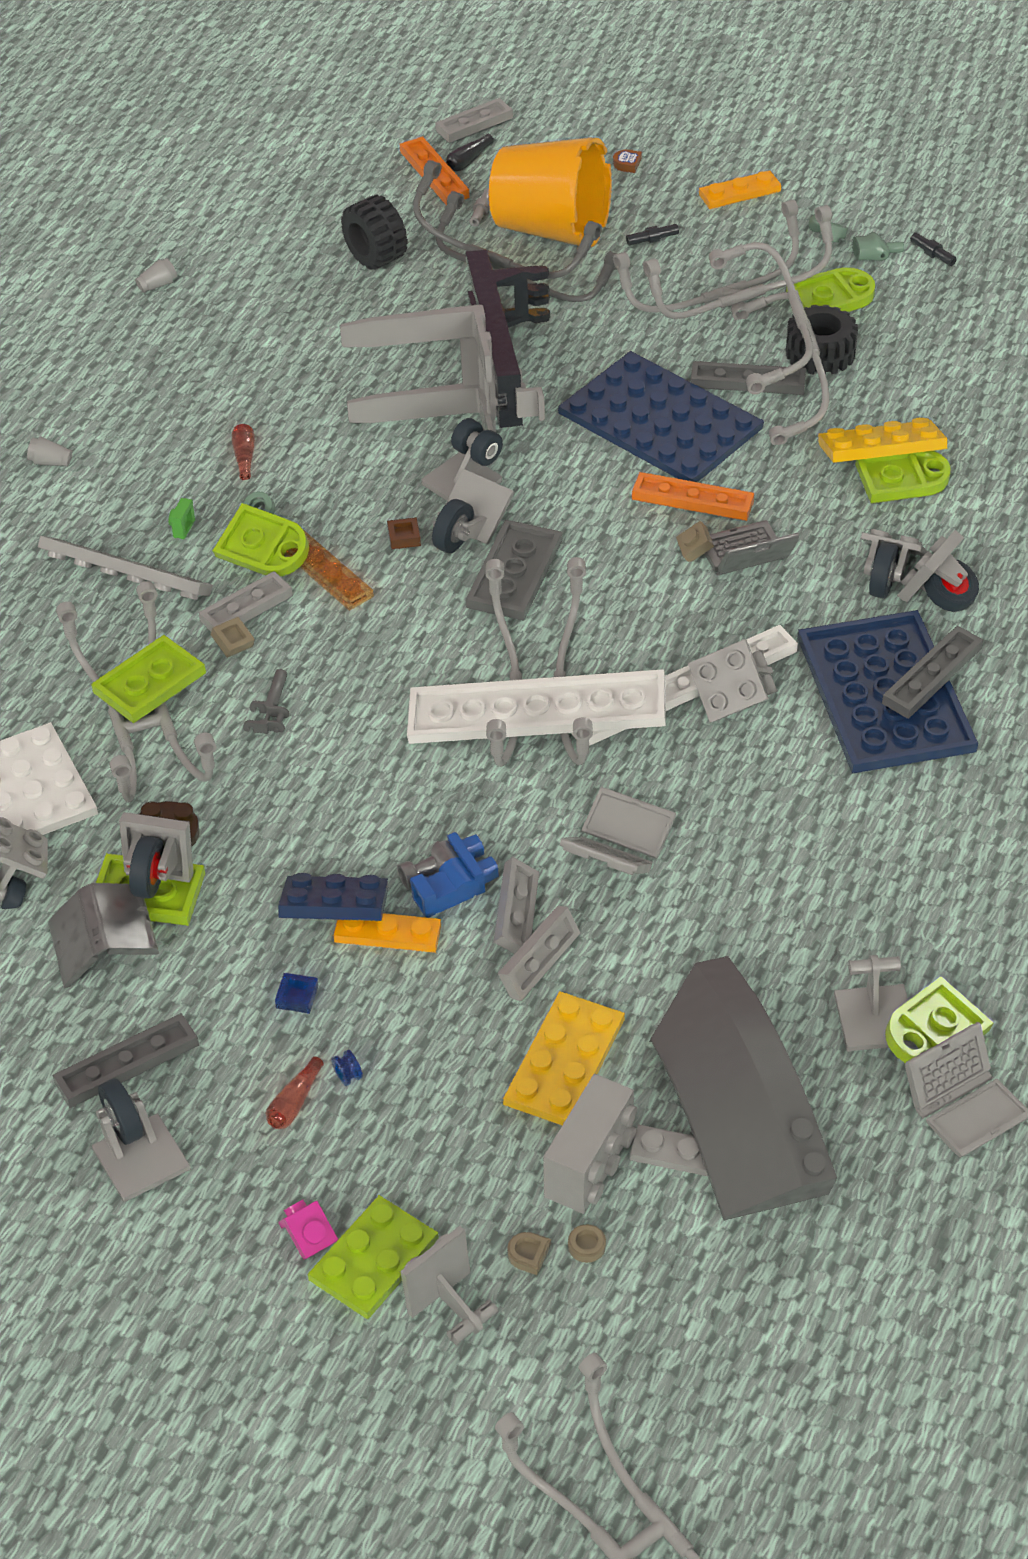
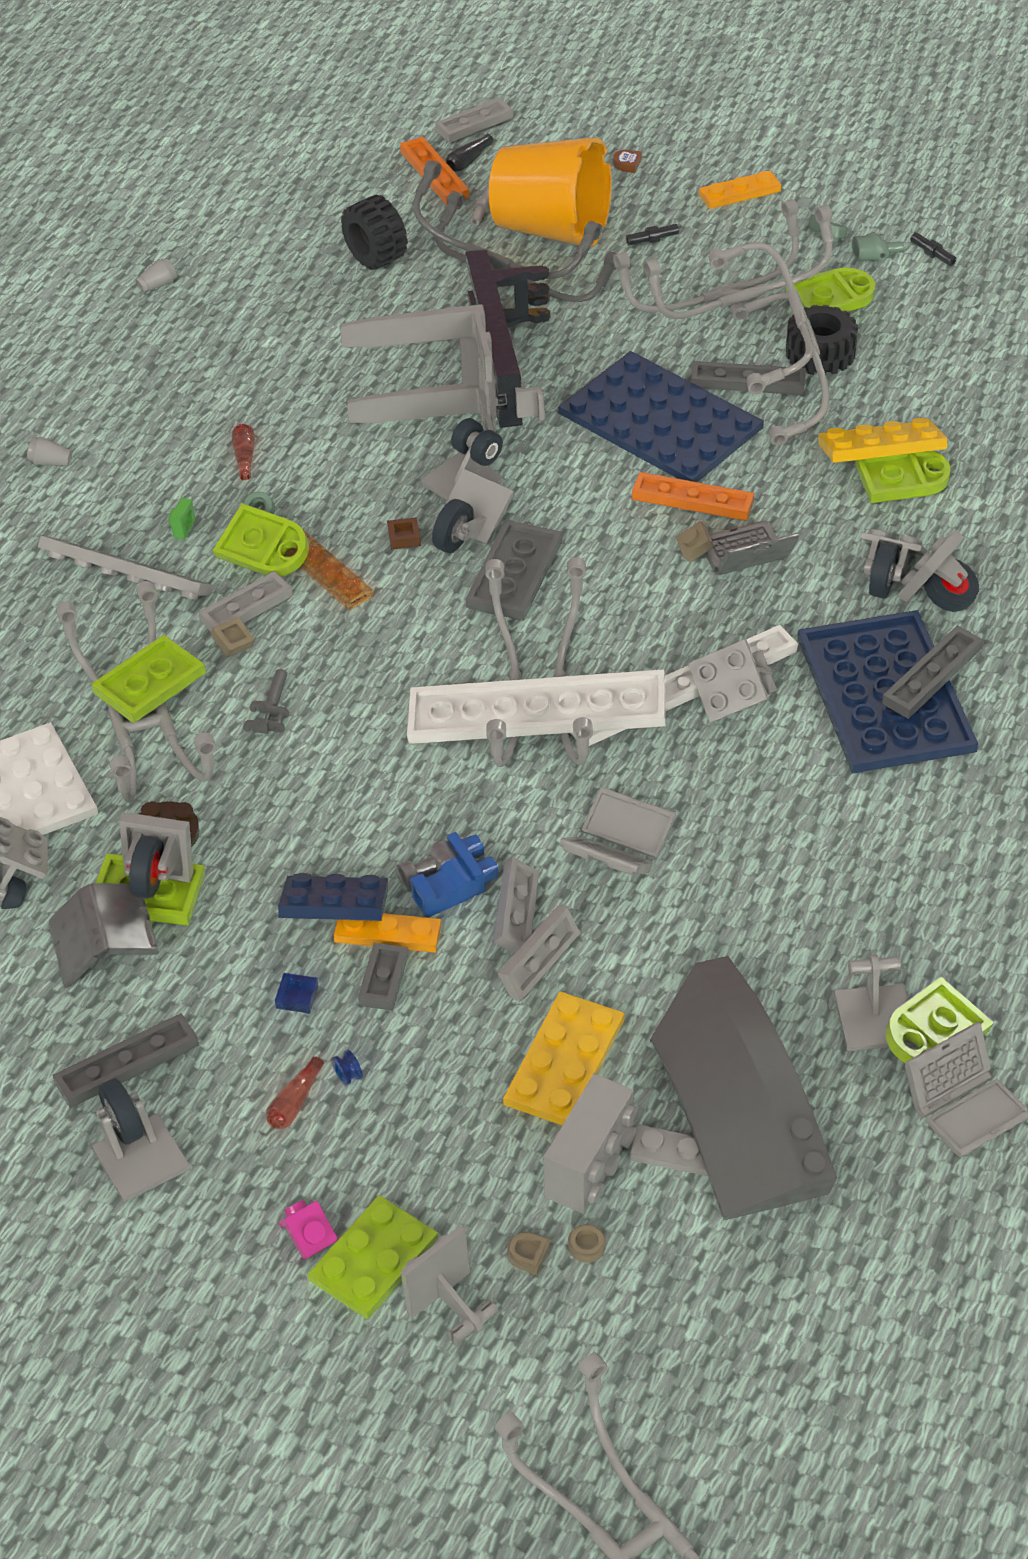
(383, 976): none -> dark grey plate

